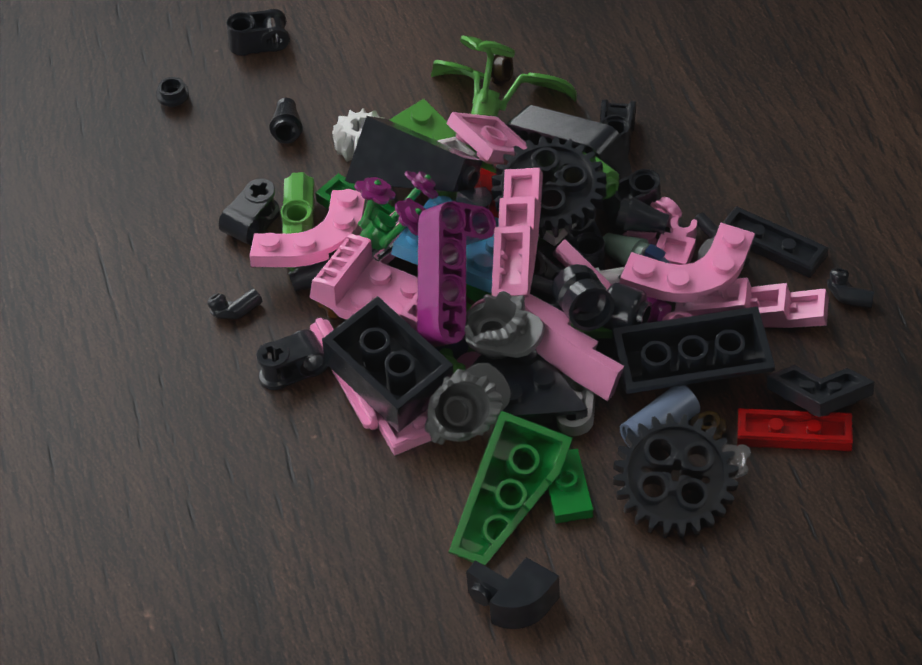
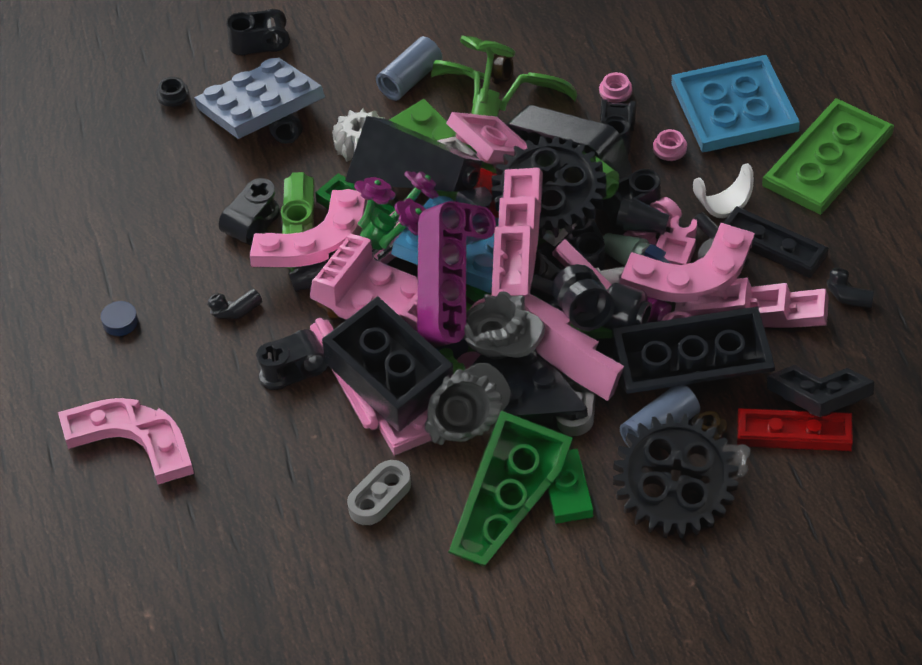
(119, 318): none -> tile
(130, 420): none -> bright pink plate
(258, 97): none -> sand blue plate
(376, 494): none -> light grey plate
(408, 68): none -> sand blue pin
(516, 600): black brick -> none
(615, 87): none -> bright pink plate
(670, 145): none -> bright pink plate
(724, 203): none -> white helmet
(735, 103): none -> dark azure plate
(827, 156): none -> bright green tile

